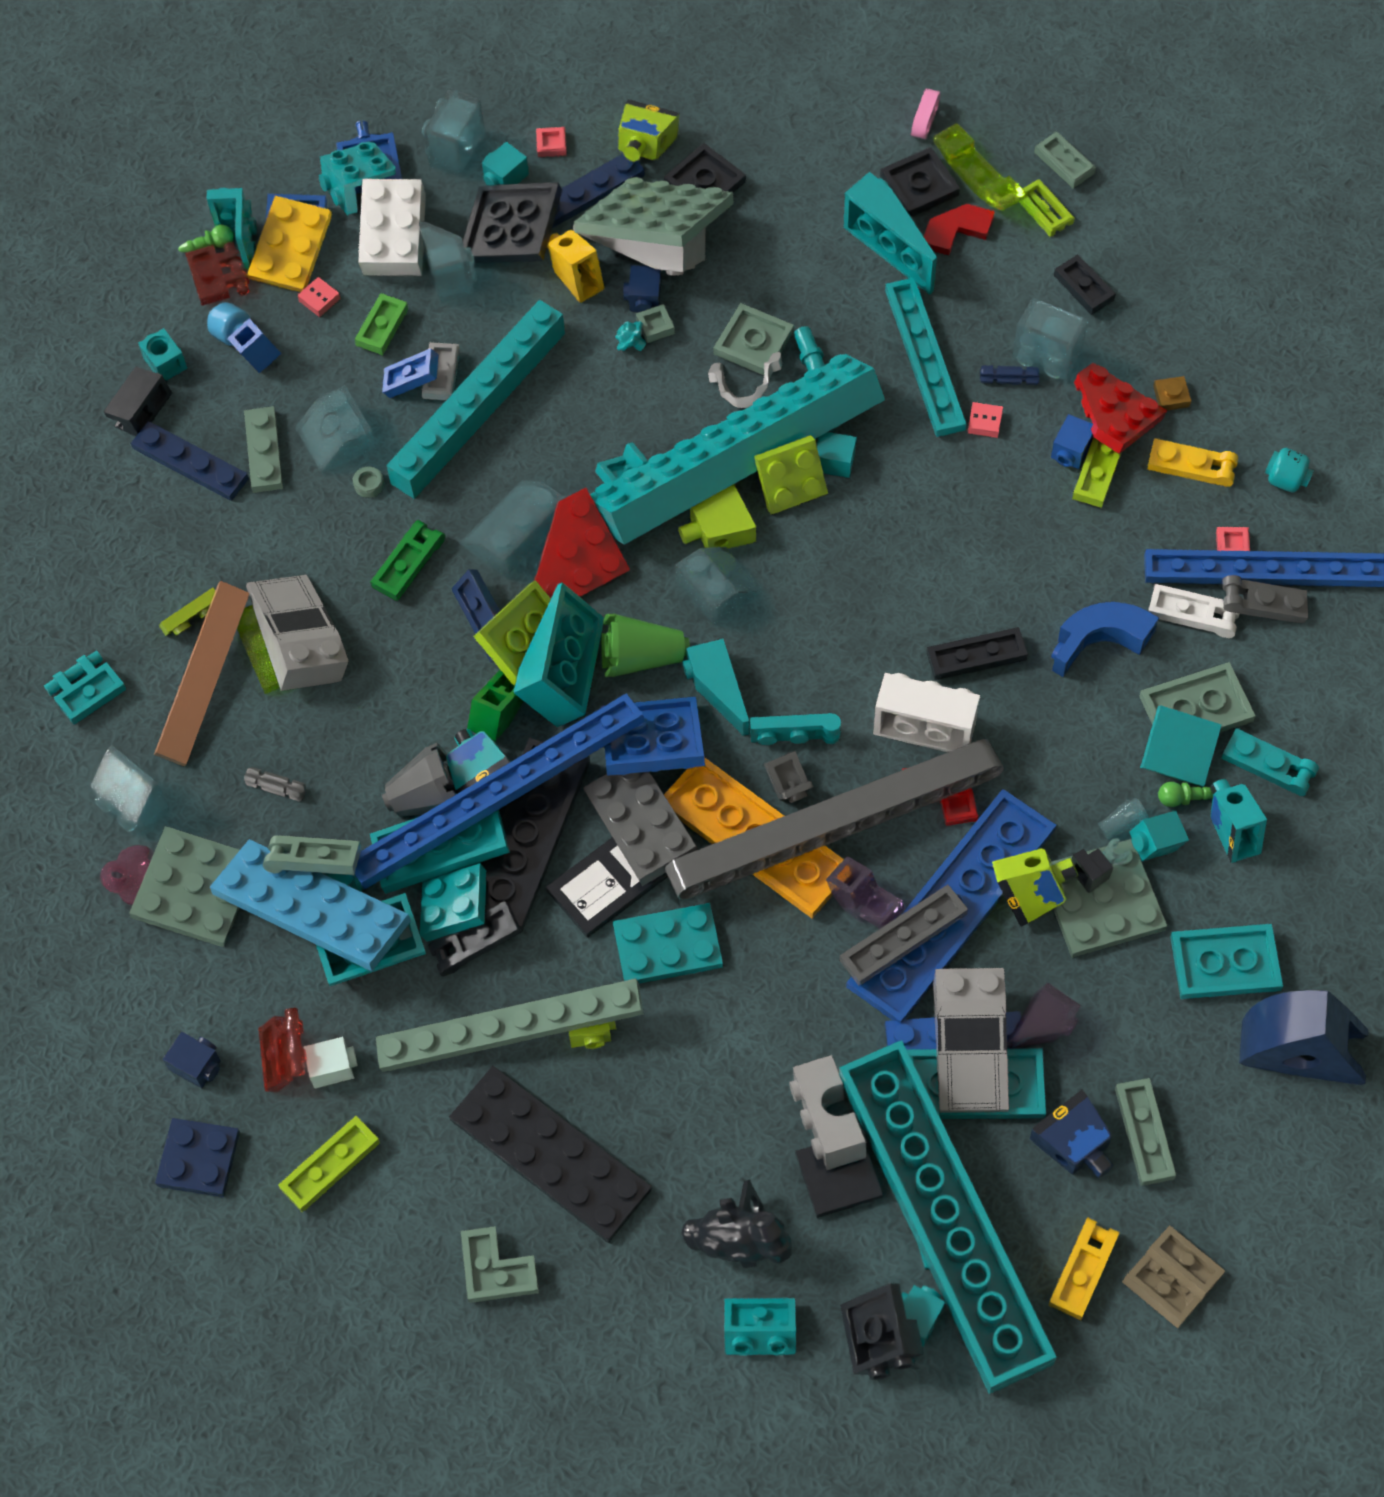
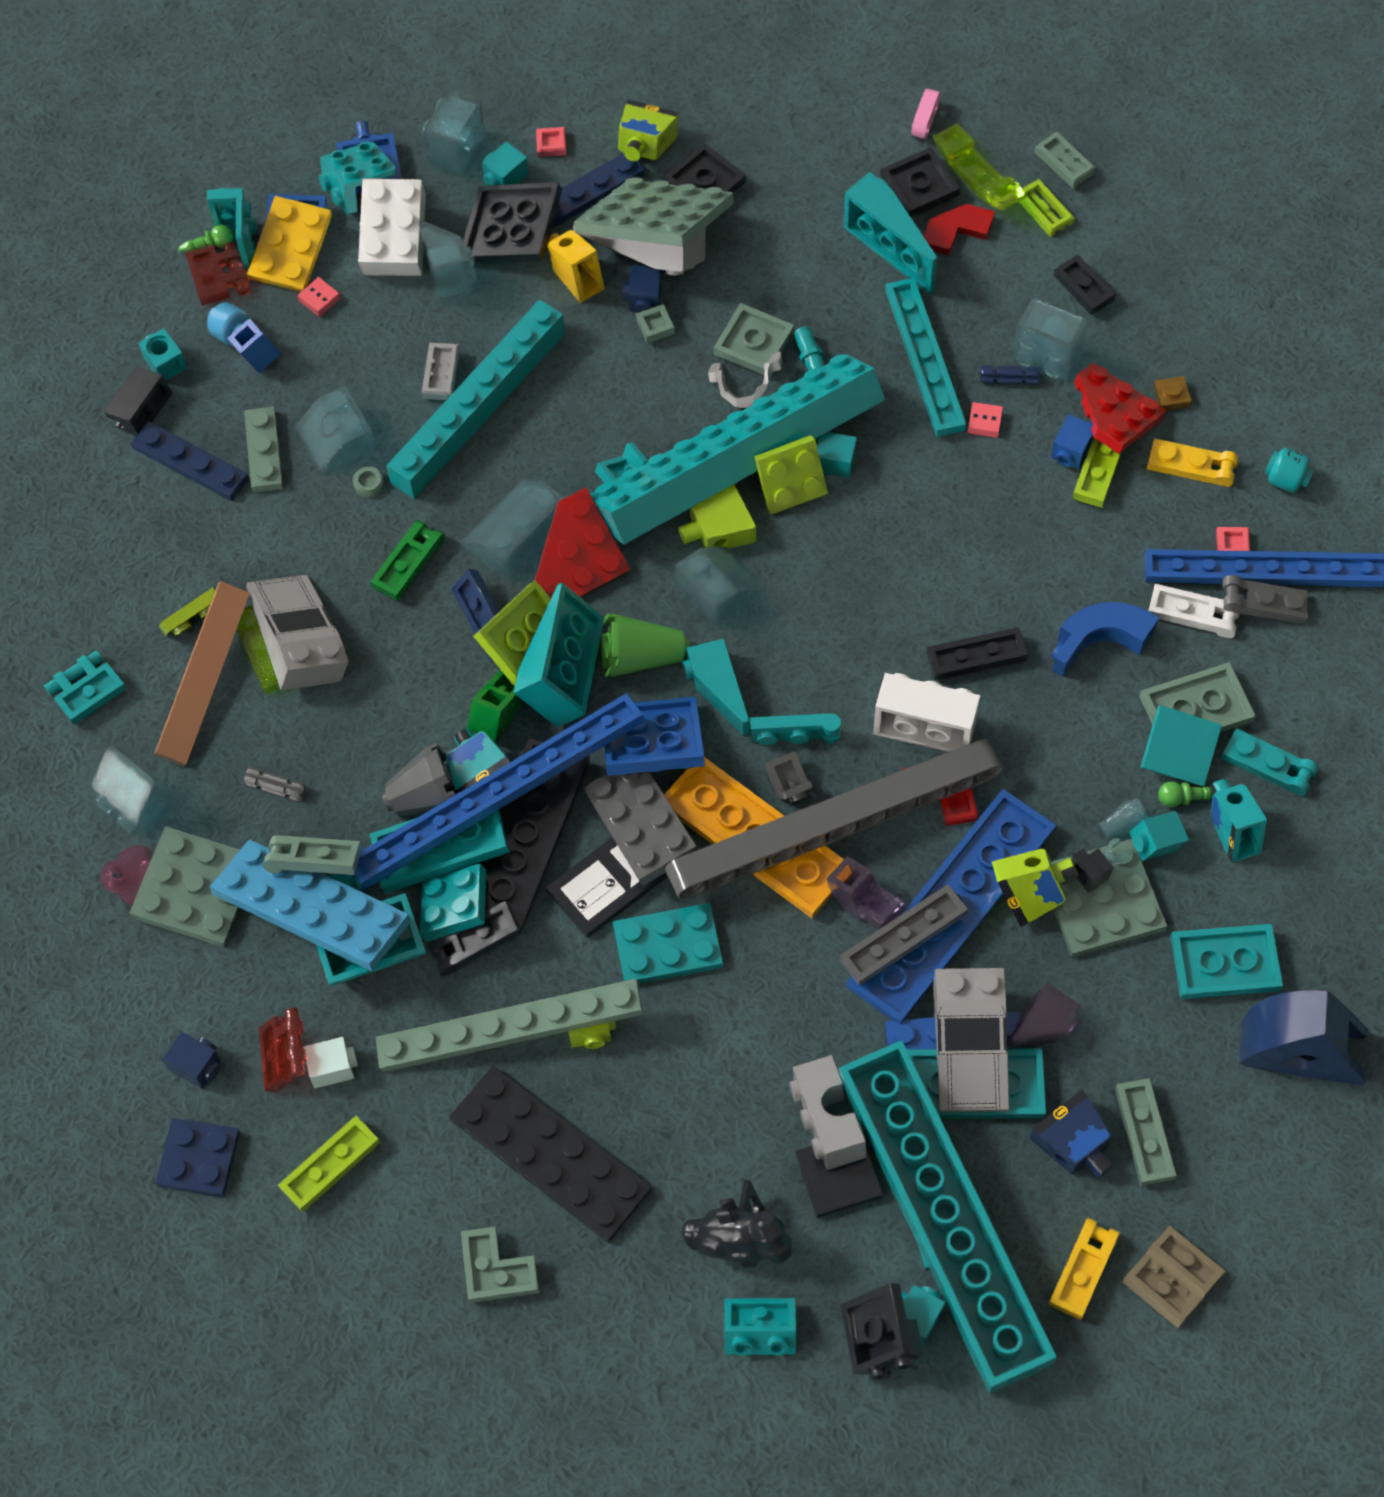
(381, 324): bright green plate -> none
(410, 373): blue plate -> none
(630, 336): teal plant -> none

